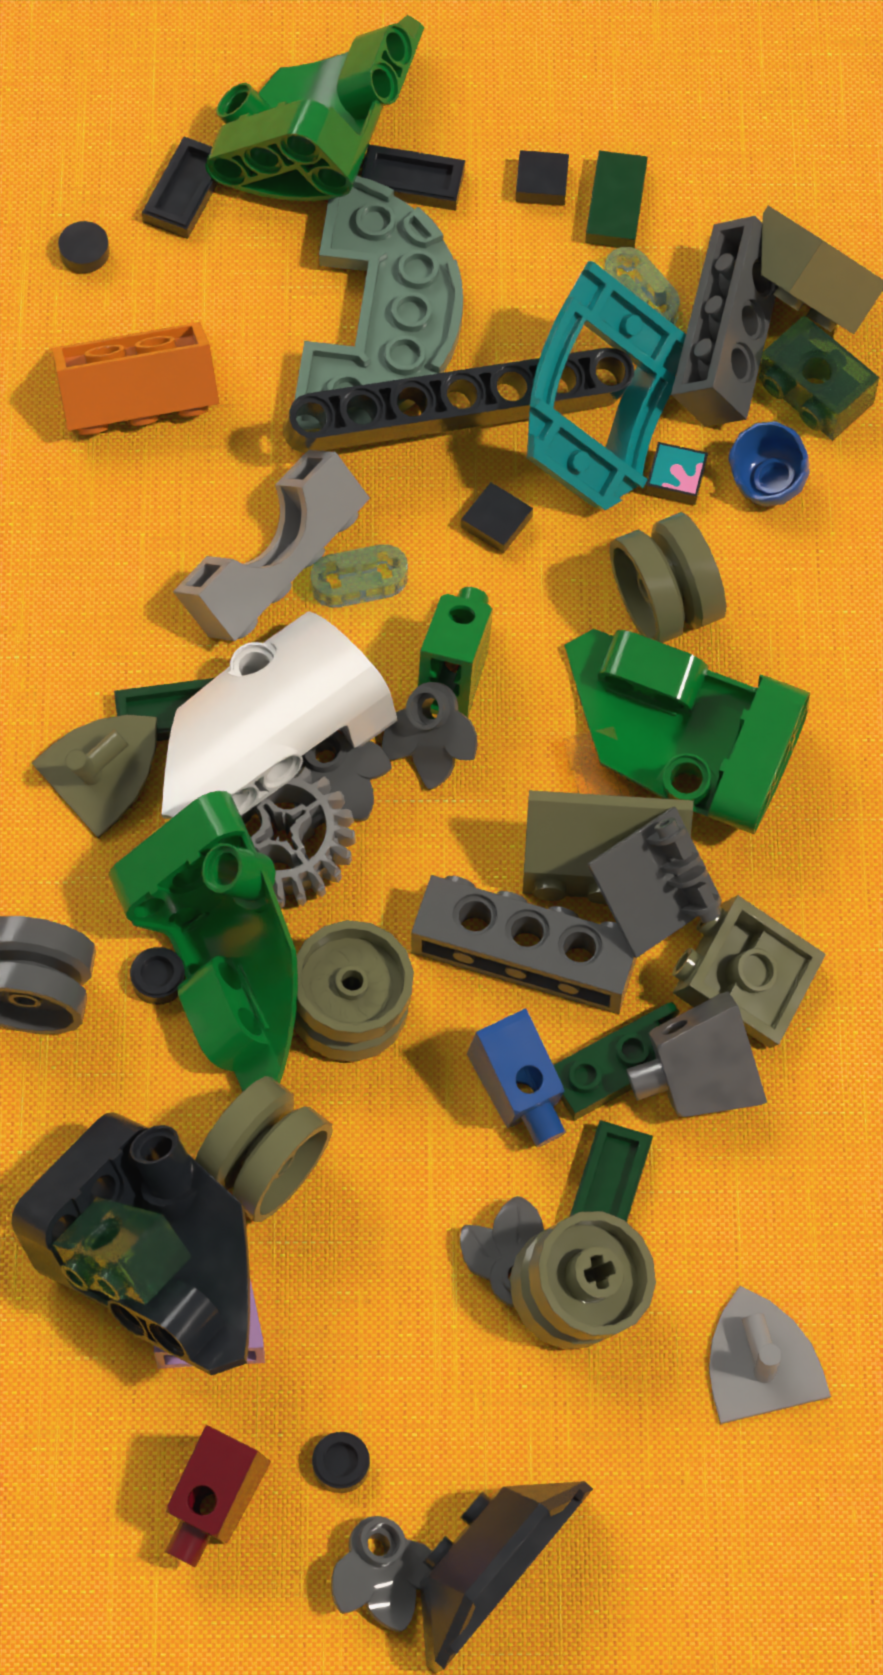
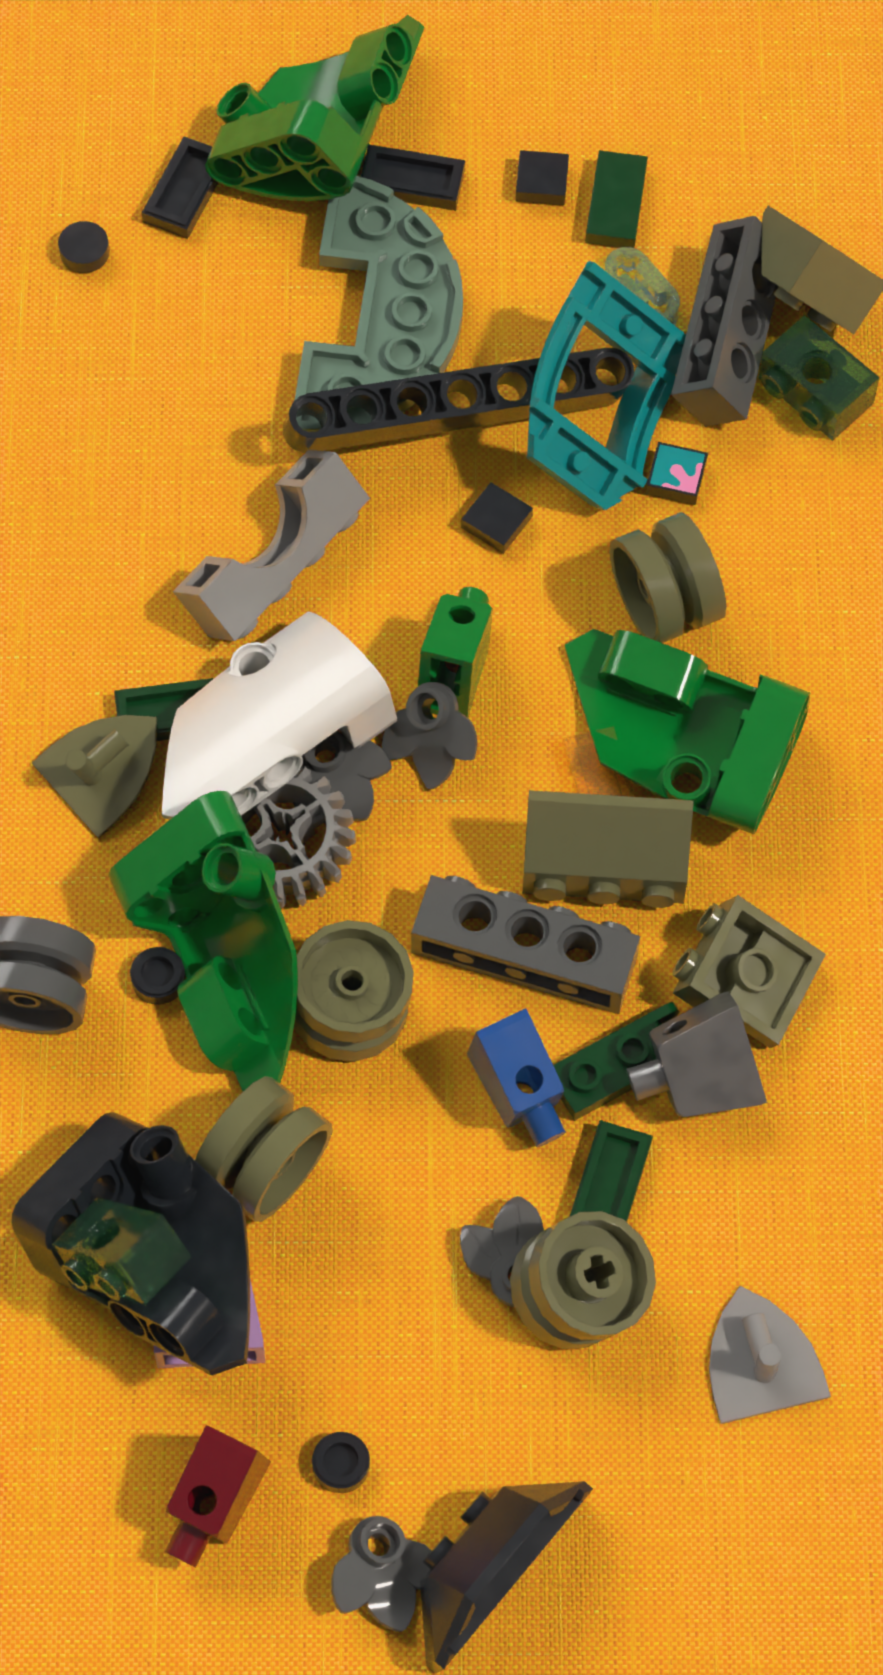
(135, 378): orange slope -> none
(359, 575): clear light blue beam -> none
(655, 882): dark grey hinge -> none
(769, 463): blue hair -> none

